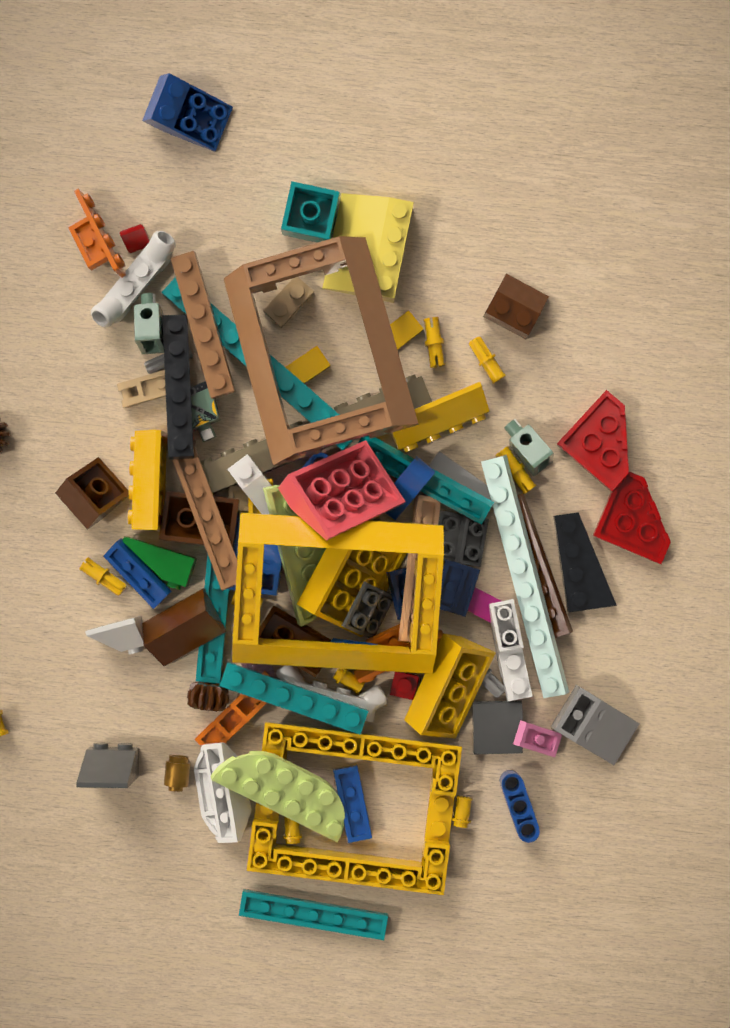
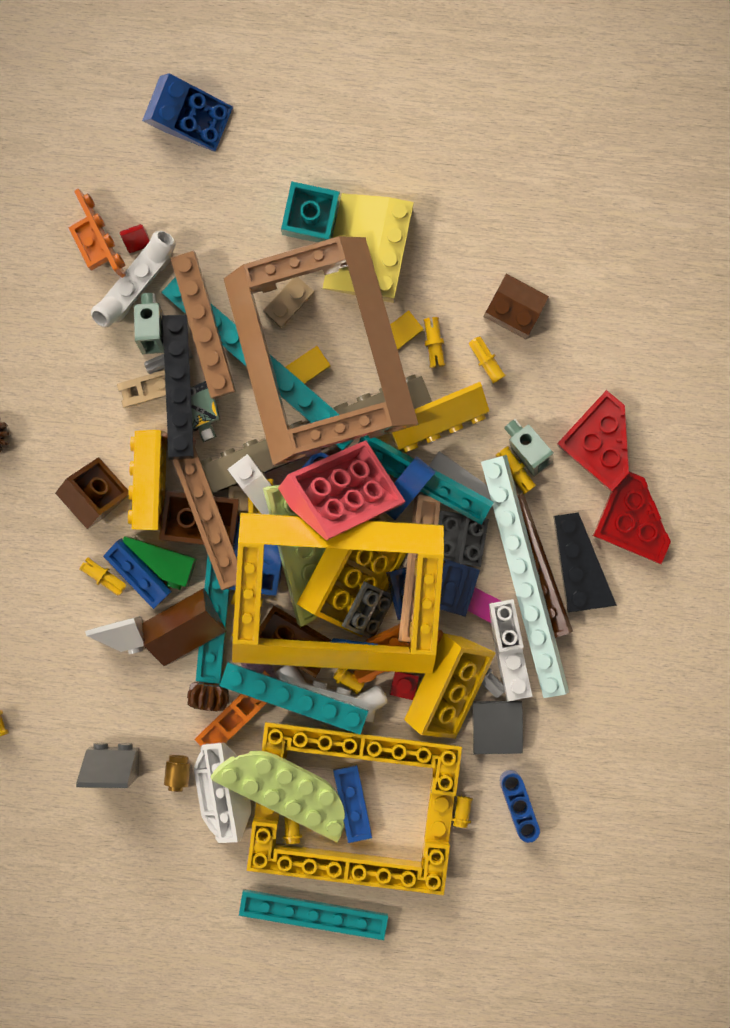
(537, 739): bright pink plate -> none
(594, 725): light grey slope -> none

